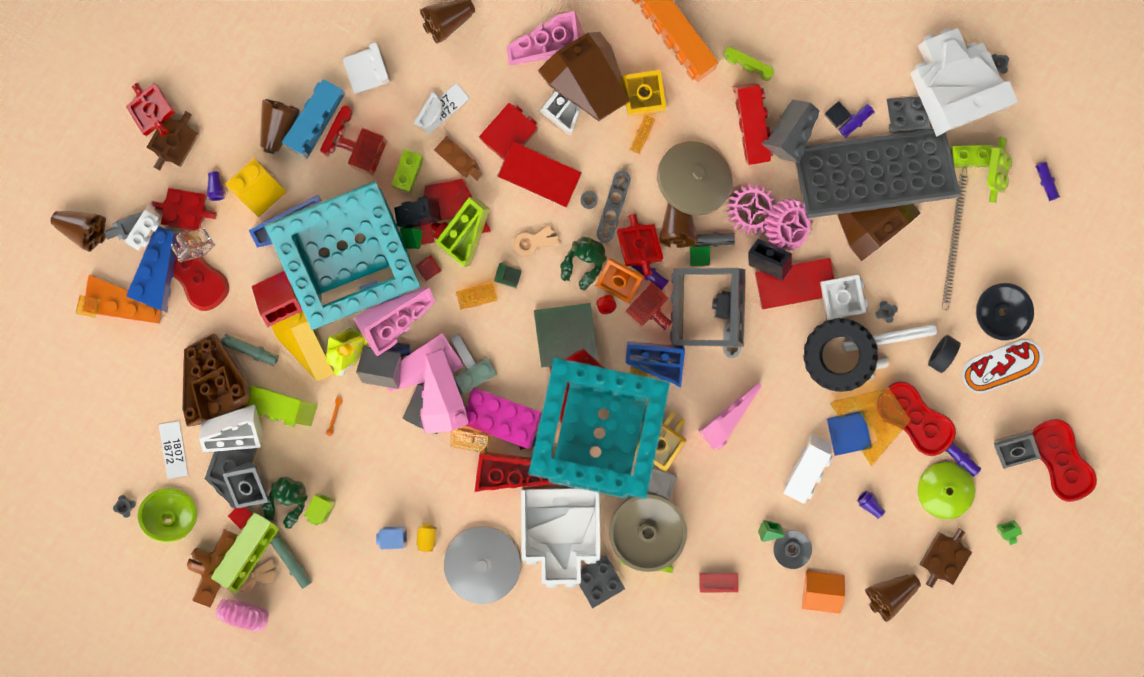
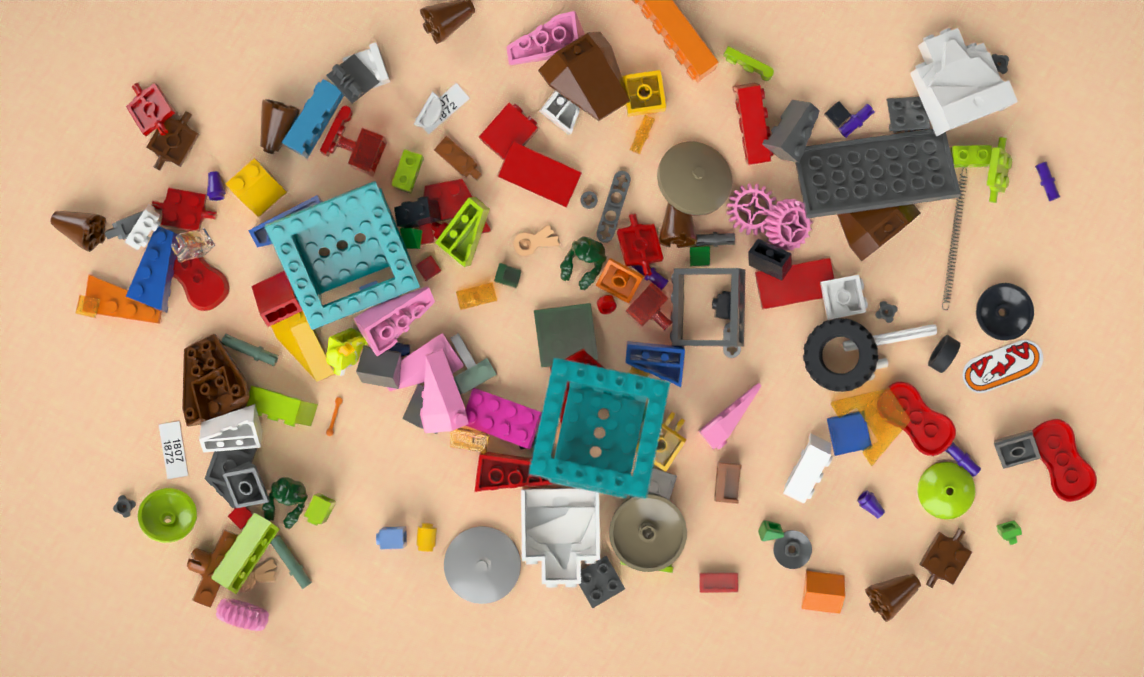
(352, 78): none -> dark grey hinge
(727, 483): none -> dark orange panel

